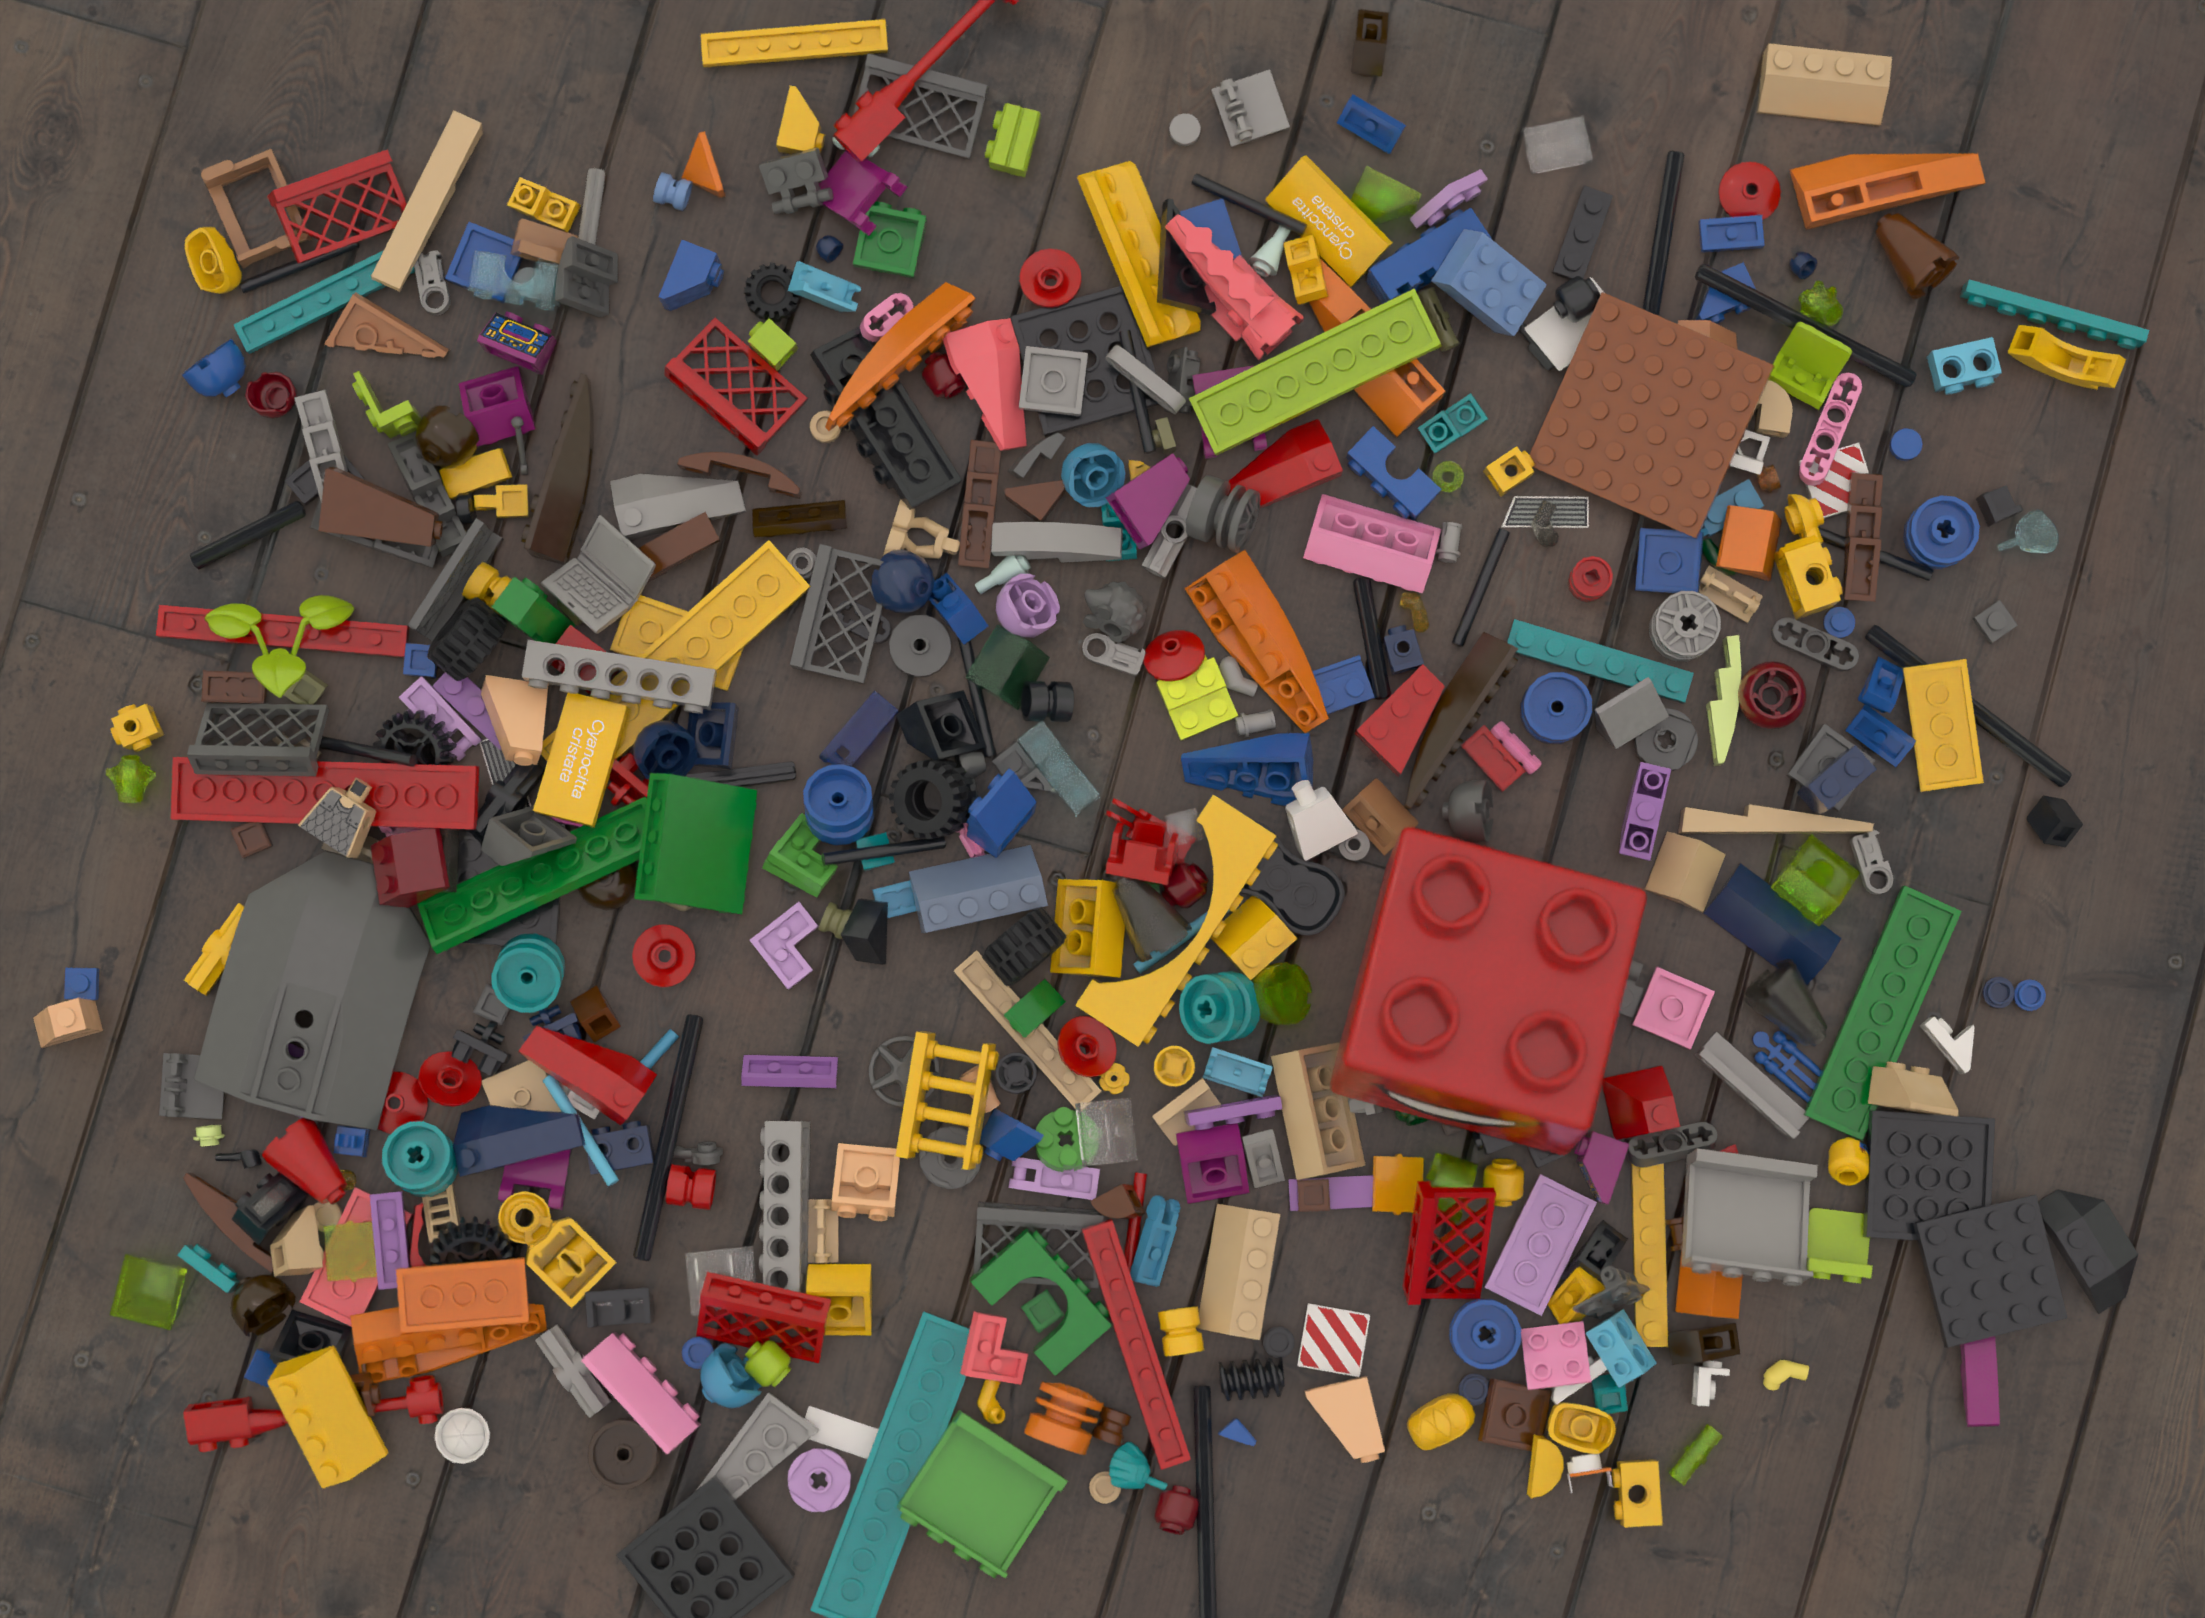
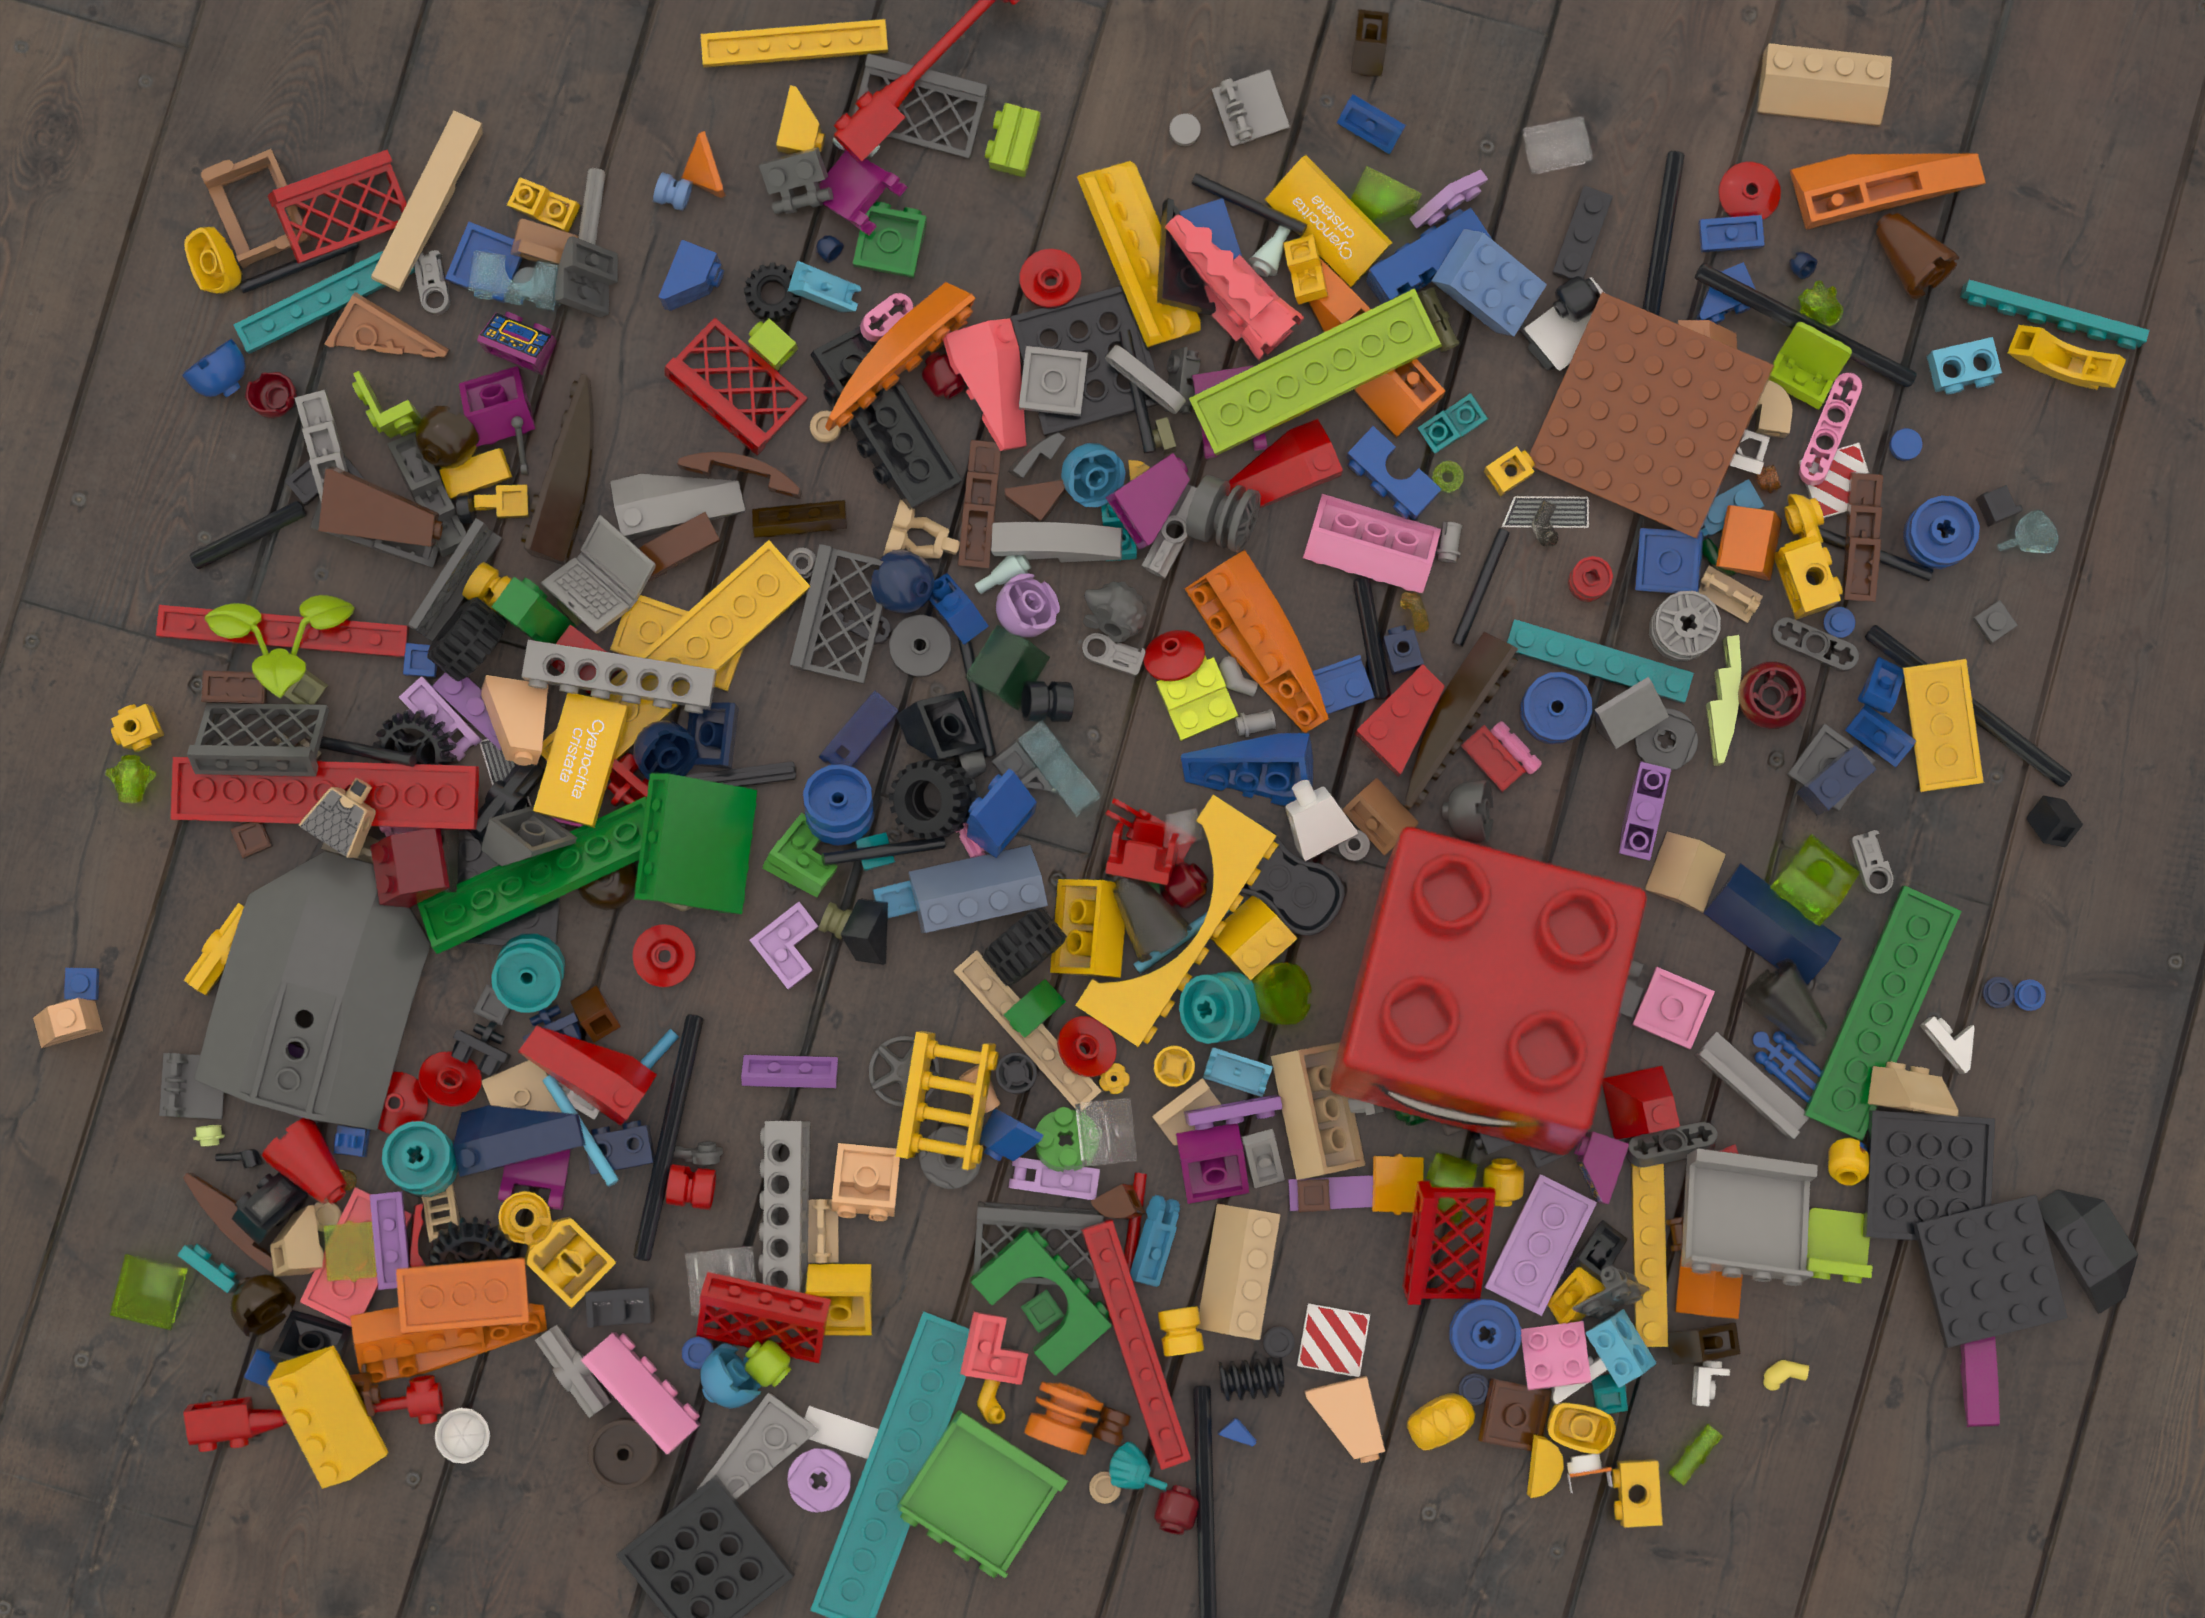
(1766, 821): tan slope -> none

